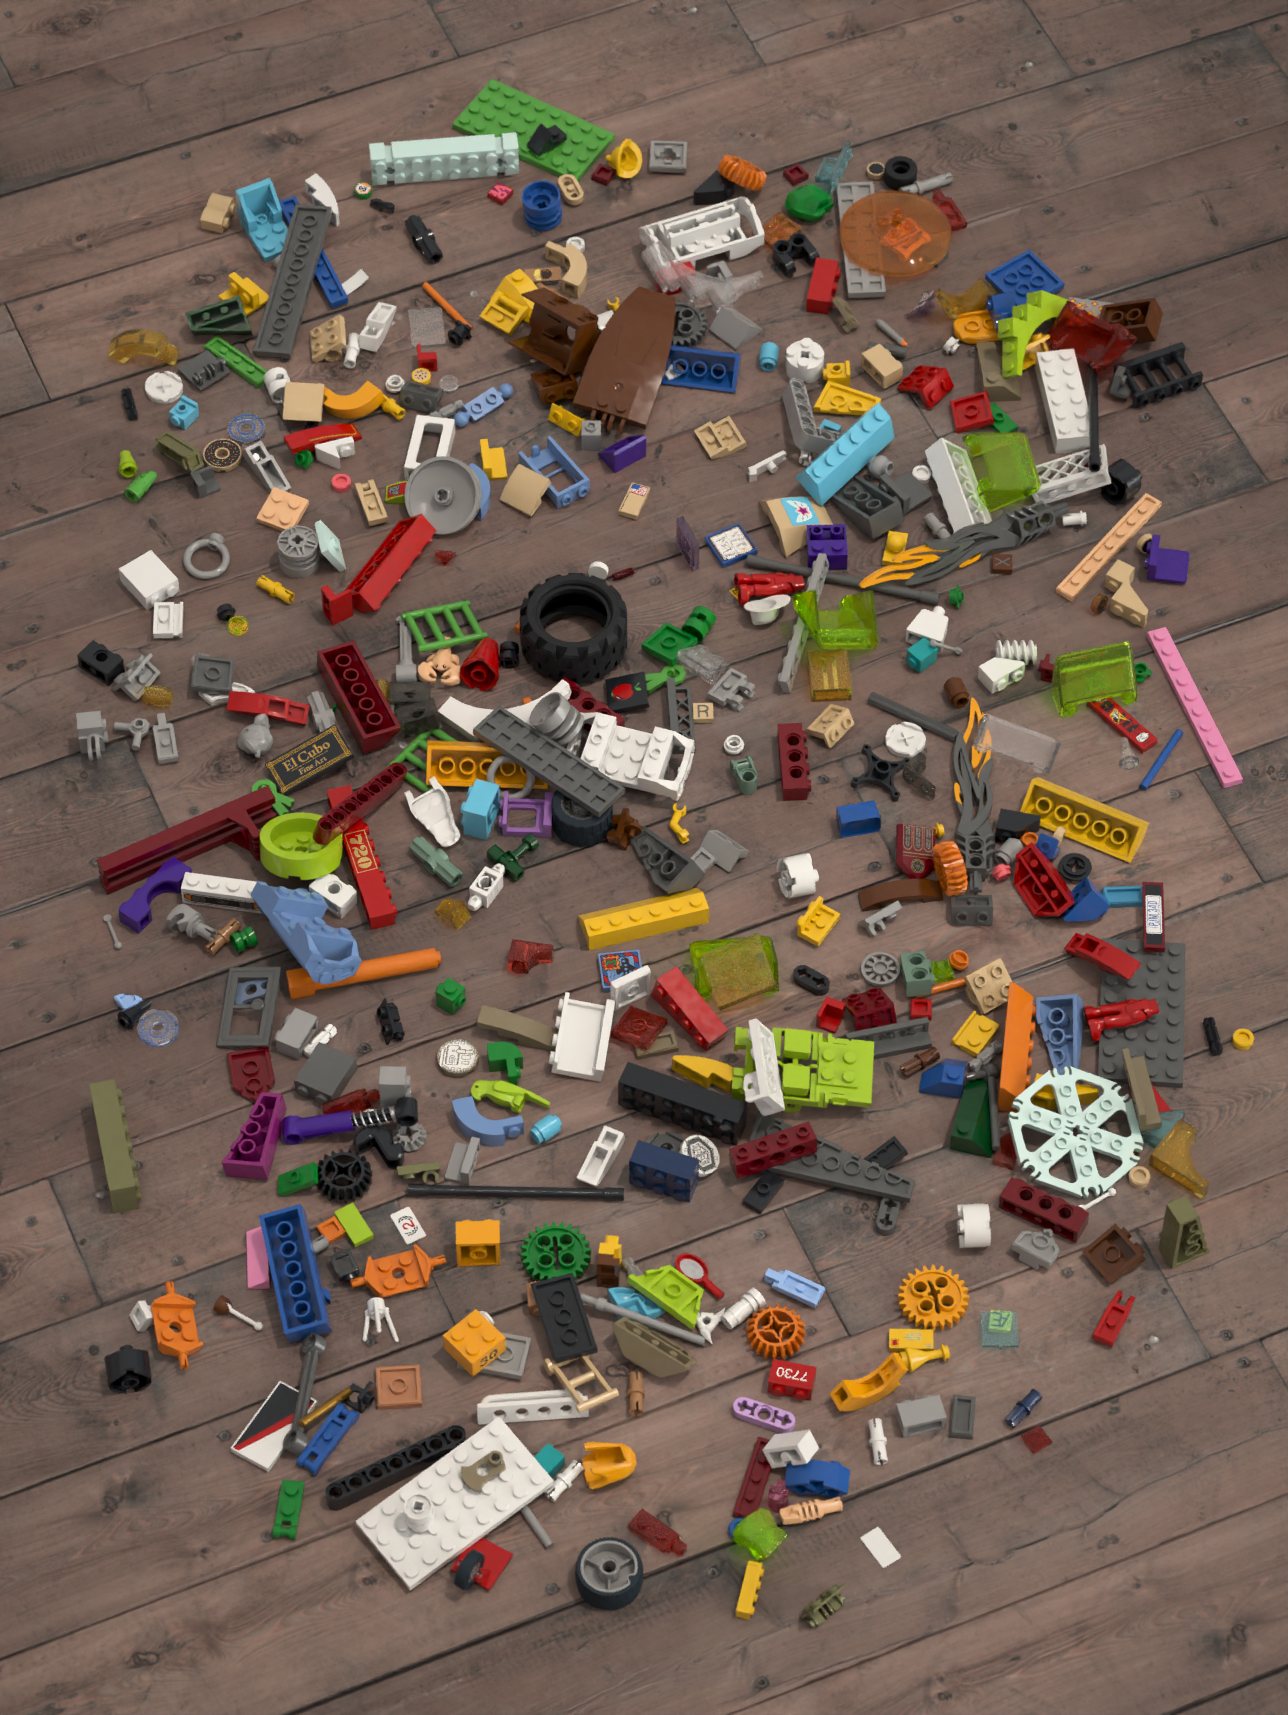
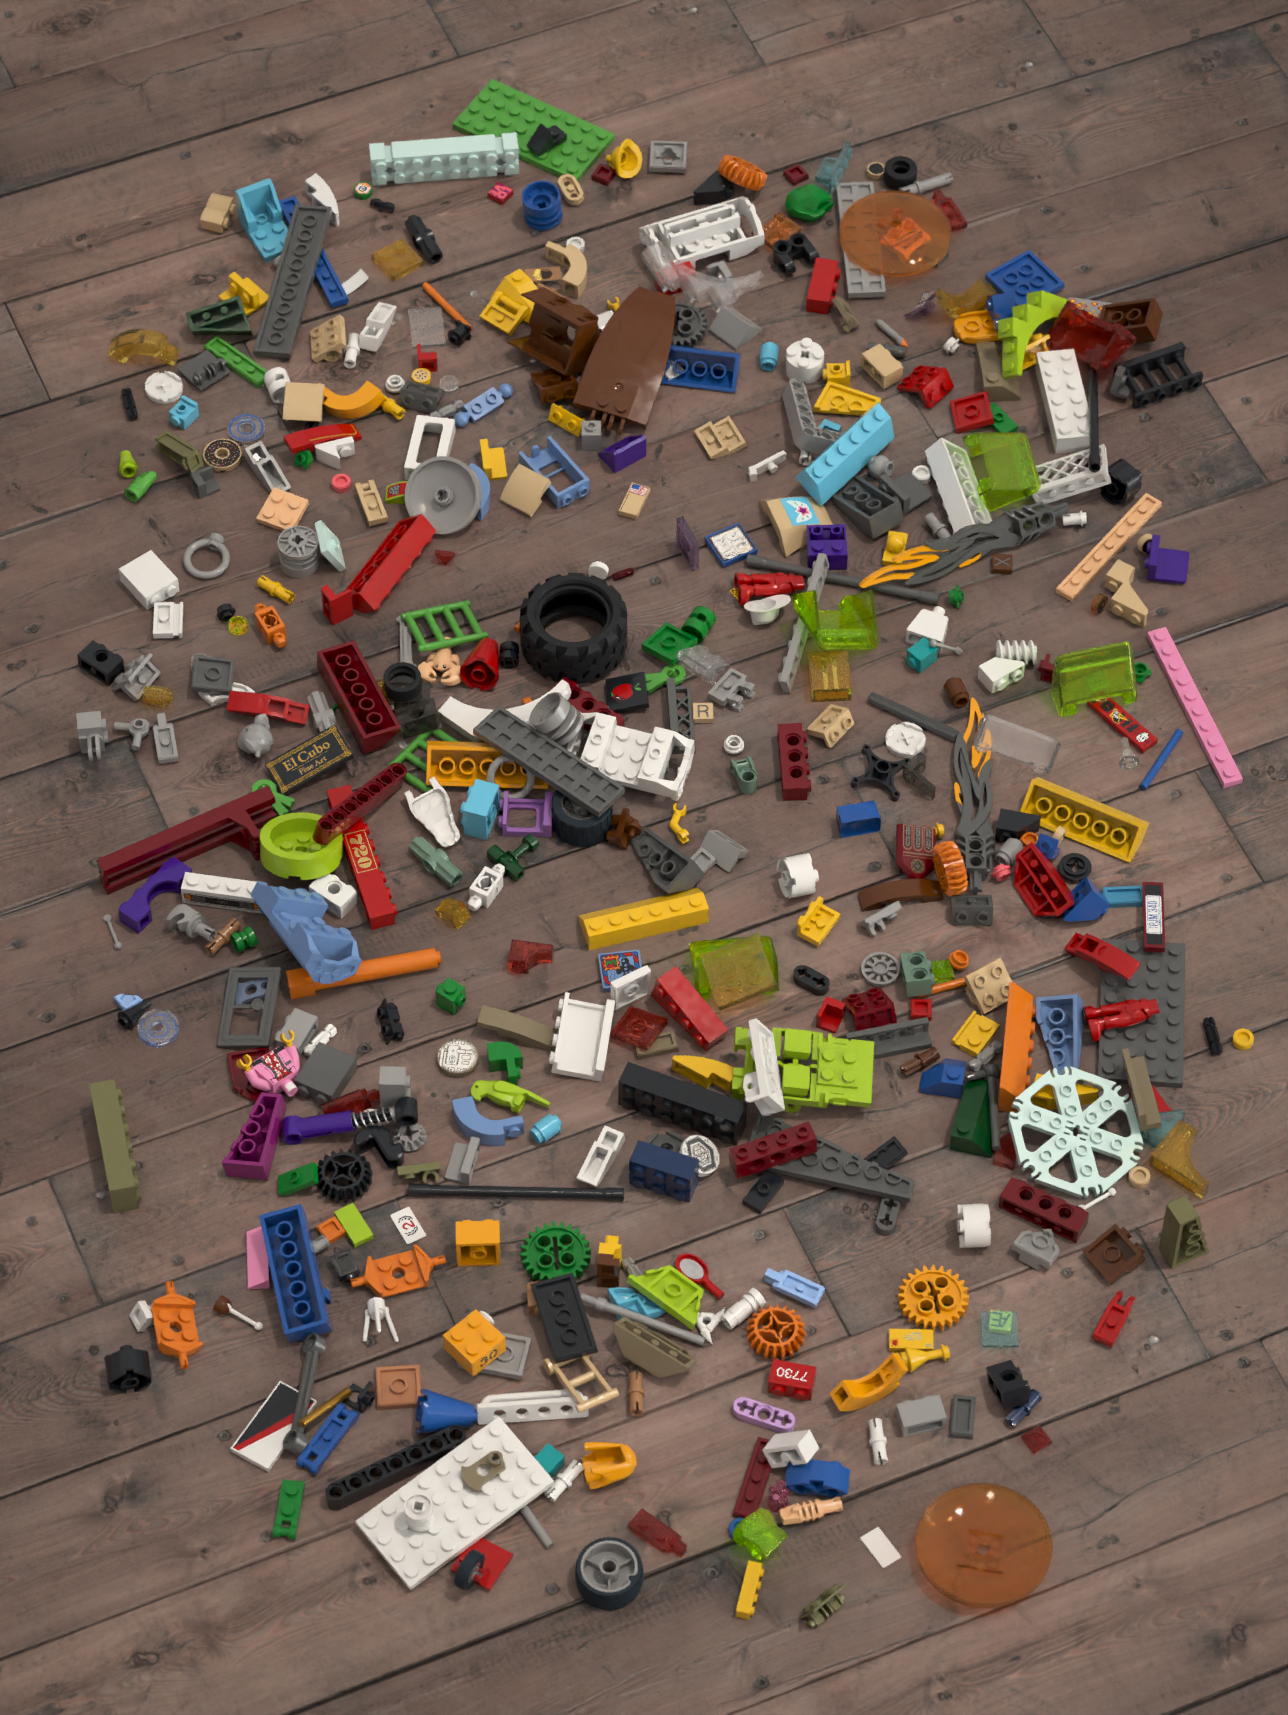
(271, 634): none -> orange piece
(274, 1070): none -> torso
(397, 259): none -> clear yellow plate
(402, 669): none -> black tyre
(440, 1412): none -> blue cone
(990, 1518): none -> clear orange dish
(1008, 1384): none -> black brick

